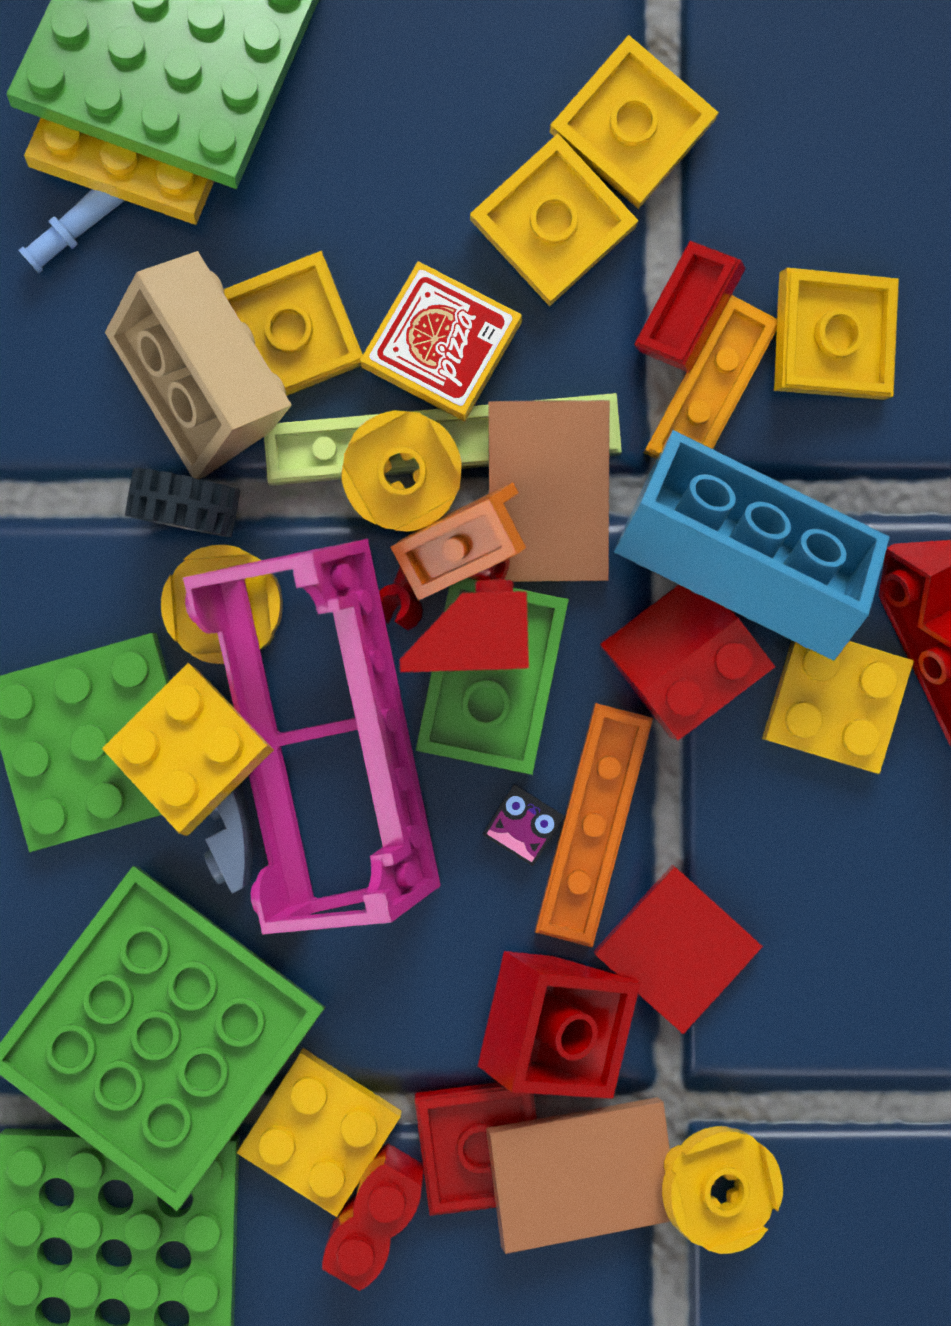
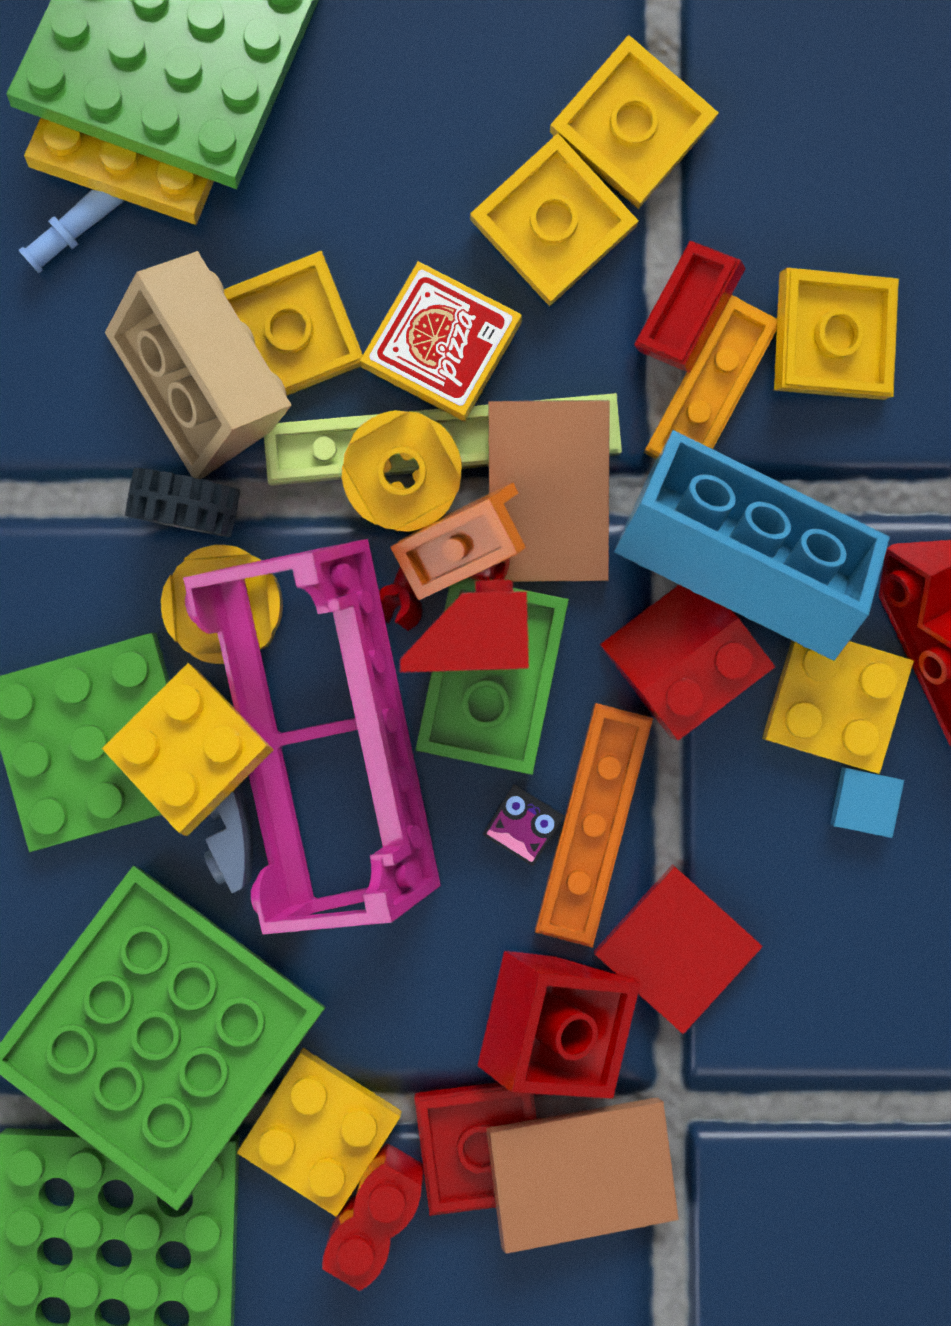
(692, 1173): yellow plate -> none
(867, 802): none -> dark azure tile

